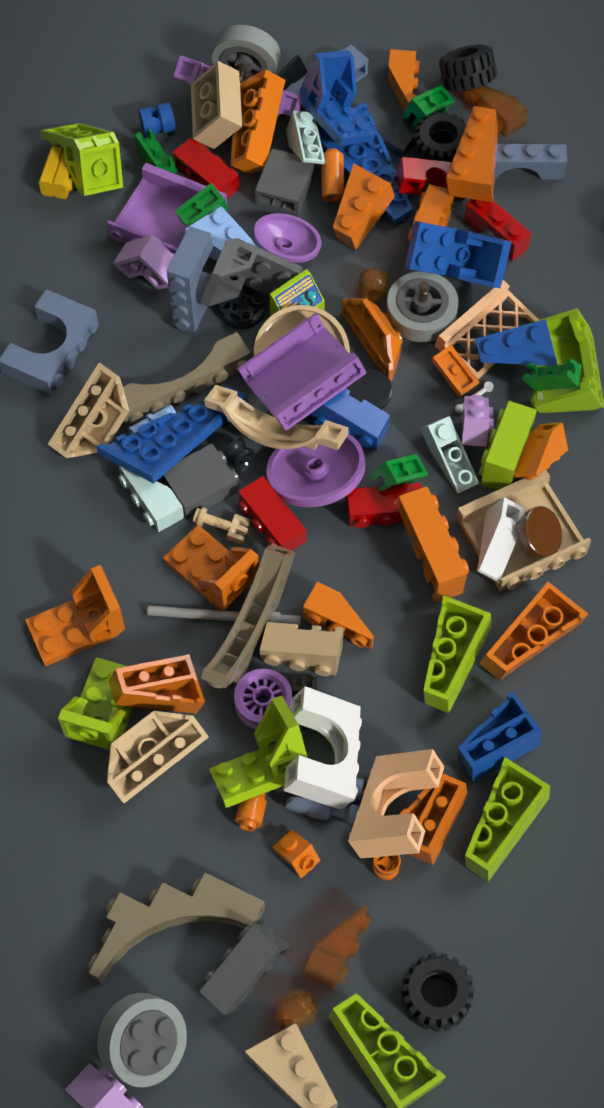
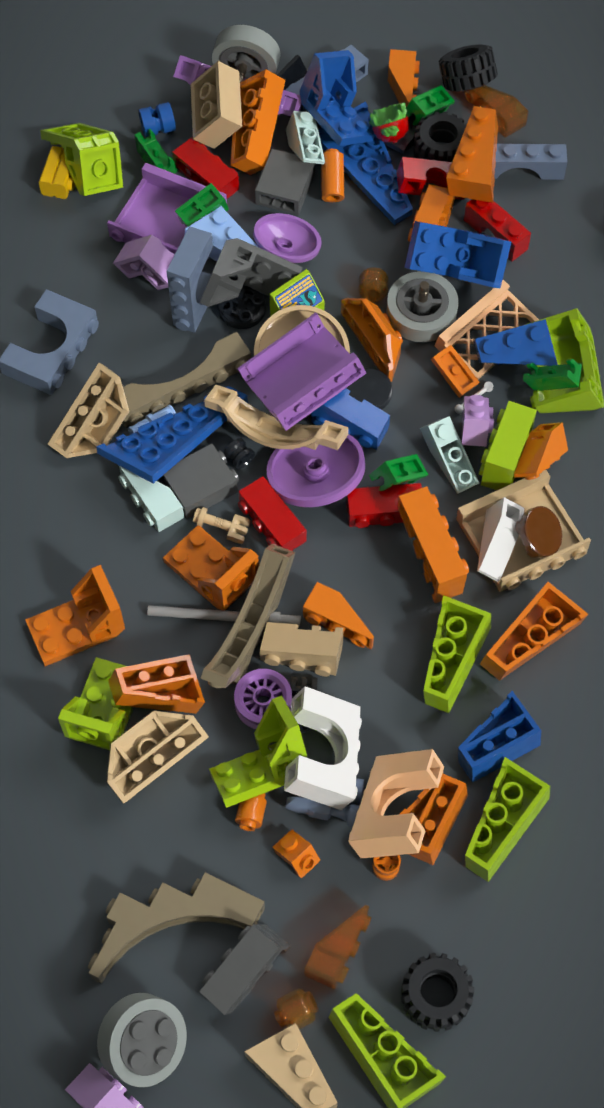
(361, 206): orange wedge -> none
(390, 122): none -> bright green hair

